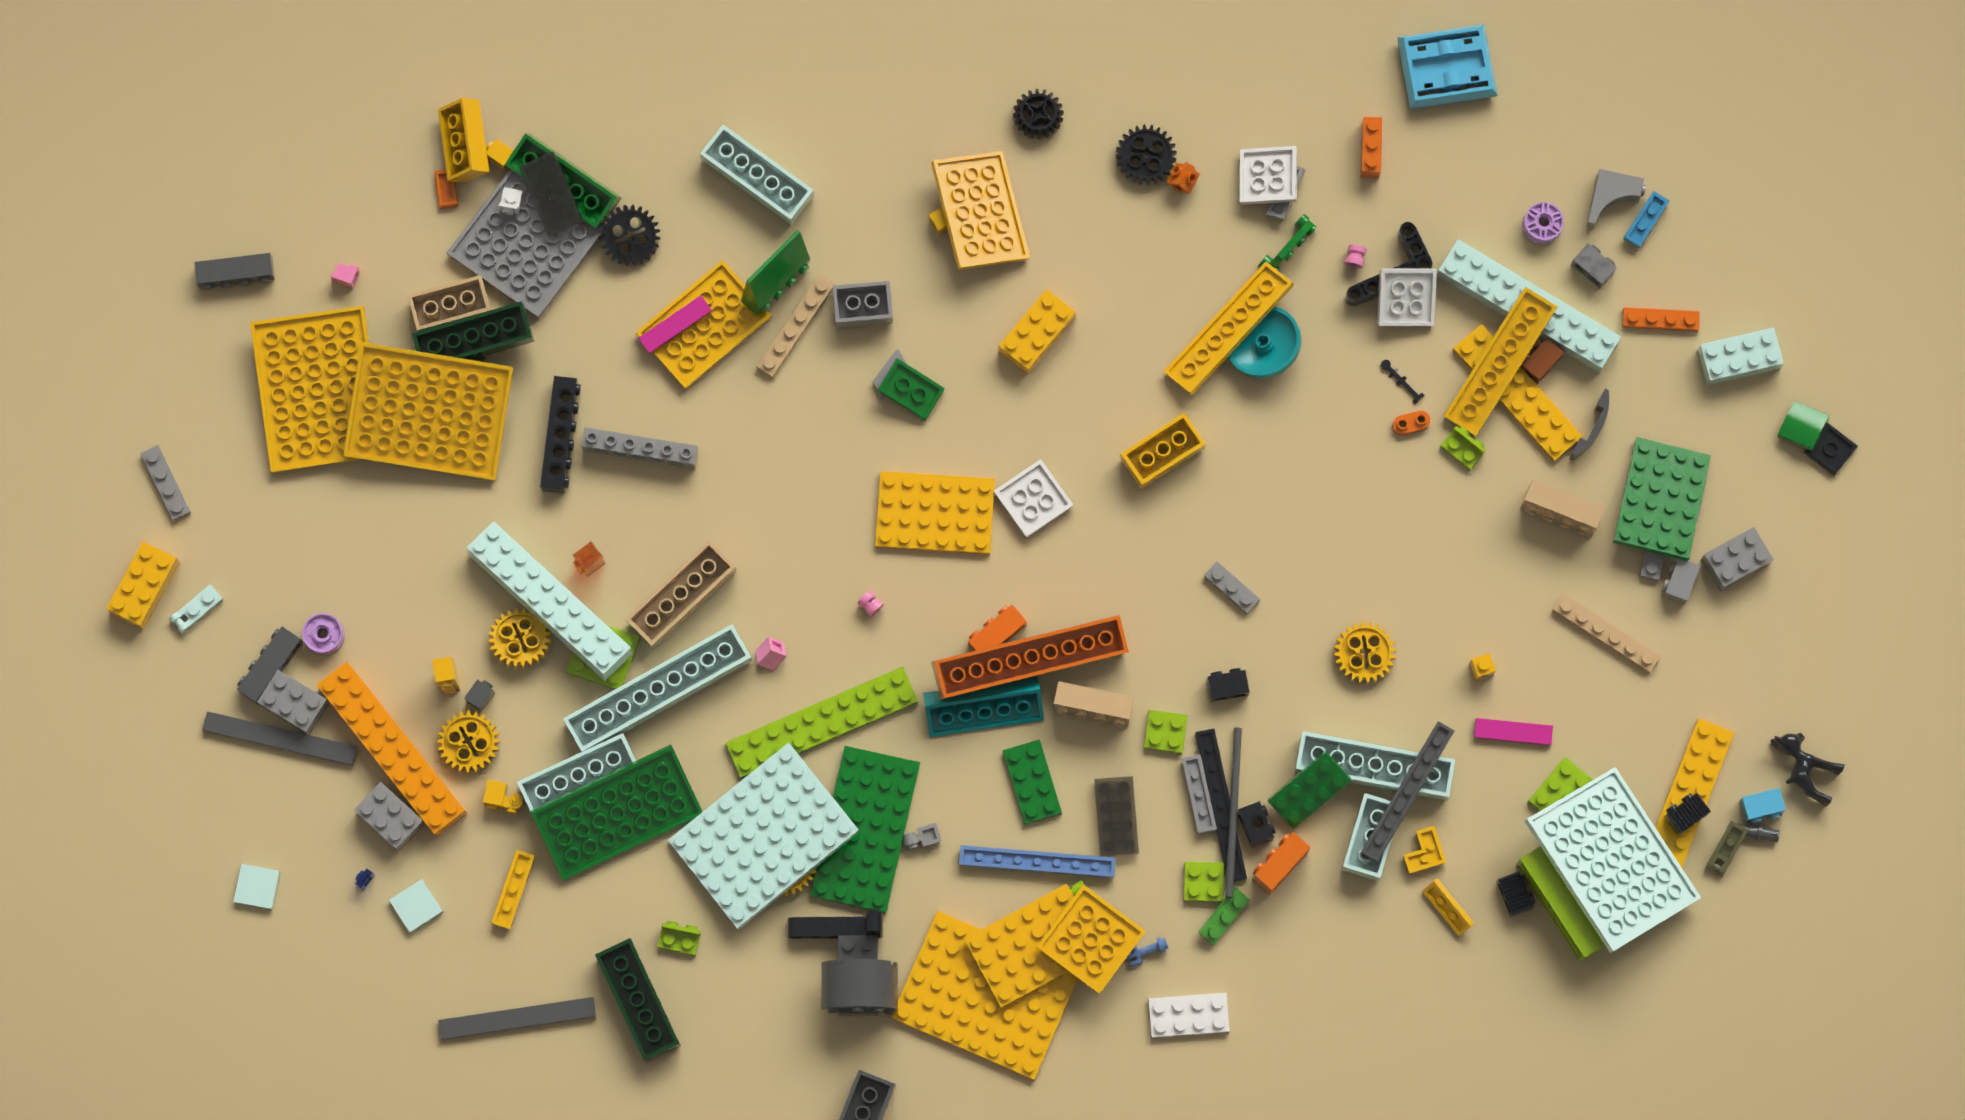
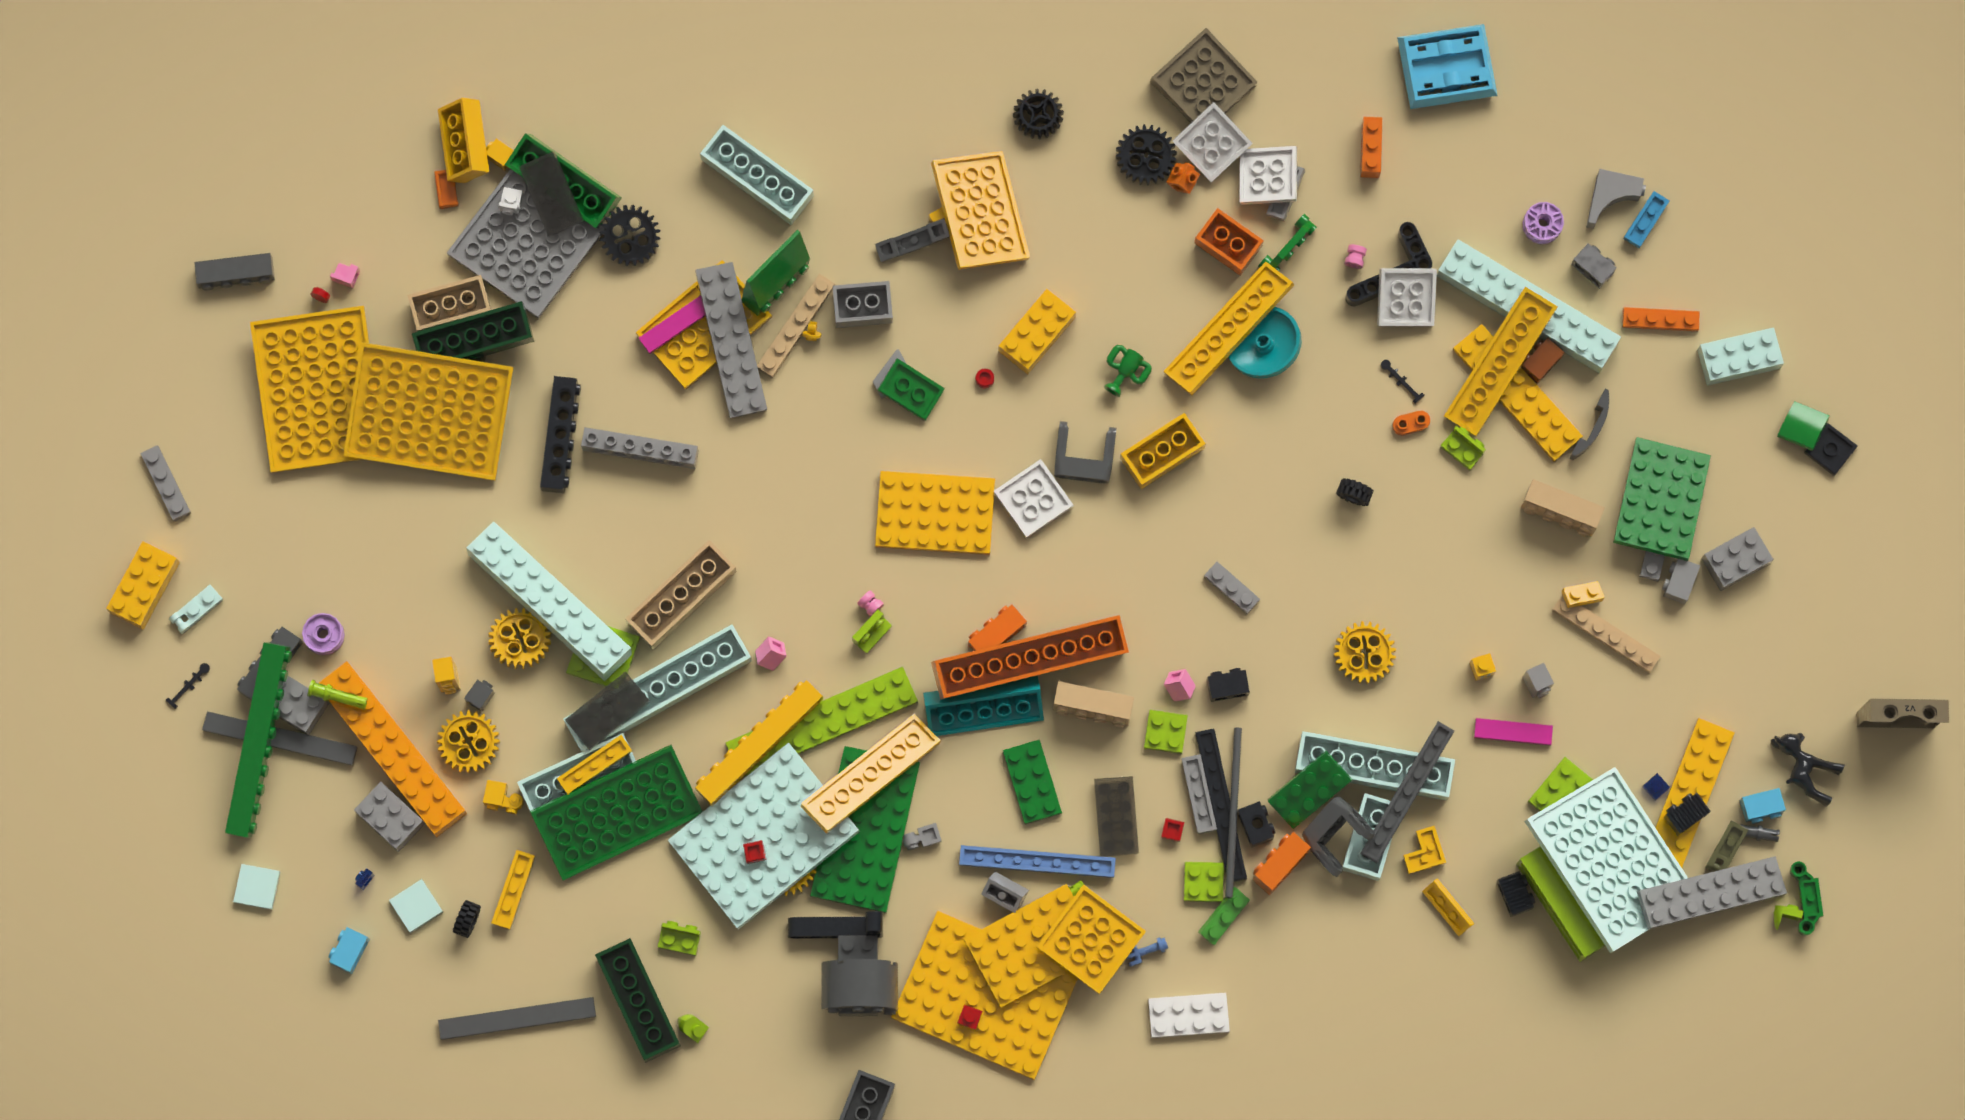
(204, 668): none -> black piece
(257, 740): none -> green brick
(320, 294): none -> red tile
(329, 693): none -> lime pin
(348, 950): none -> medium azure brick
(466, 919): none -> black tyre
(588, 559): clear orange brick -> none
(594, 764): none -> yellow plate
(607, 710): none -> clear smoke plate
(692, 1027): none -> lime plate
(731, 340): none -> light grey plate
(754, 852): none -> red tile
(759, 742): none -> yellow brick
(811, 334): none -> yellow plate
(870, 773): none -> yellow plate
(871, 631): none -> lime bracket
(912, 240): none -> dark grey slope
(969, 1017): none -> red plate
(984, 378): none -> red tile
(1004, 892): none -> light grey brick
(1080, 468): none -> dark grey connector
(1128, 365): none -> green piece
(1172, 829): none -> red plate
(1179, 685): none -> bright pink panel
(1203, 75): none -> dark tan piece
(1212, 142): none -> white plate
(1228, 241): none -> orange brick
(1326, 826): none -> dark grey connector
(1354, 492): none -> black tyre
(1538, 681): none -> light grey brick
(1582, 594): none -> yellow plate
(1656, 786): none -> clear blue plate
(1711, 892): none -> light grey plate
(1790, 912): none -> lime plate
(1809, 897): none -> green plate
(1903, 713): none -> dark tan piece

